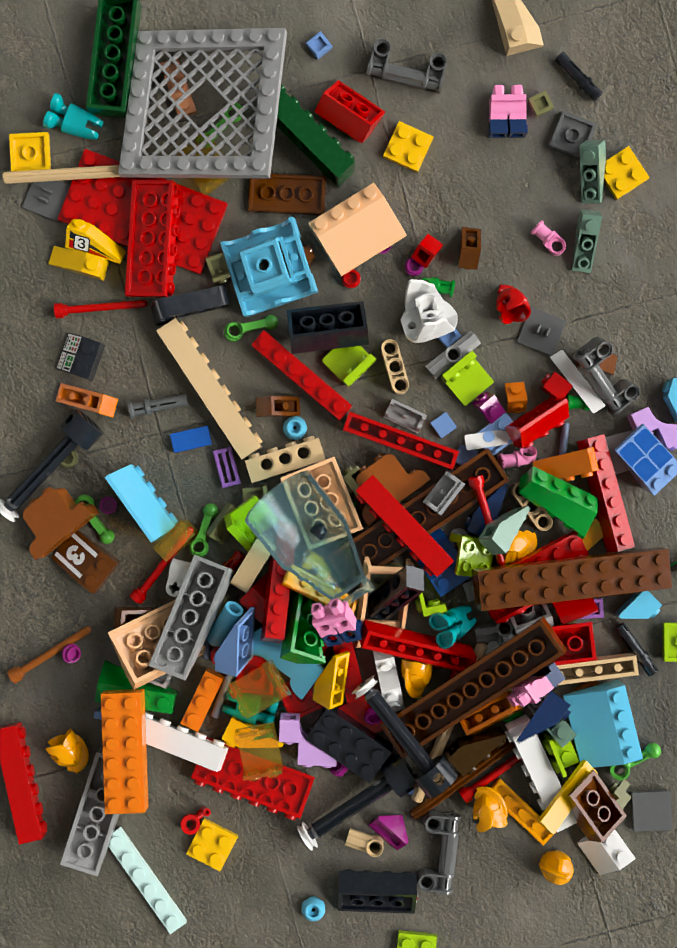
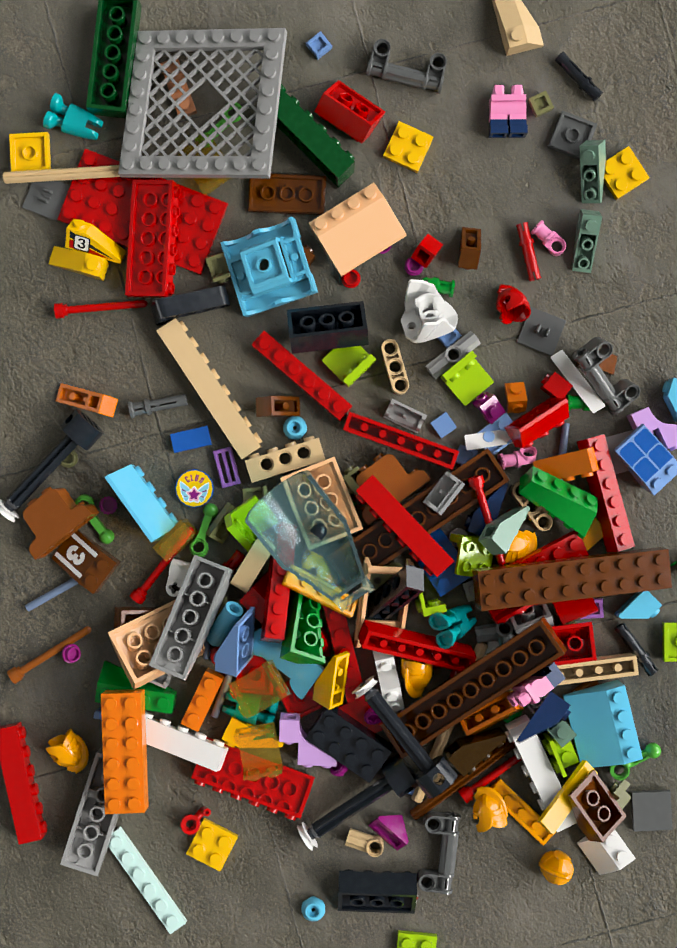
(51, 594): none -> sand blue piece
(80, 356): black slope -> none
(194, 488): none -> tile
(269, 322): bright green piece -> none
(336, 620): bright pink hips -> none
(528, 251): none -> red pin

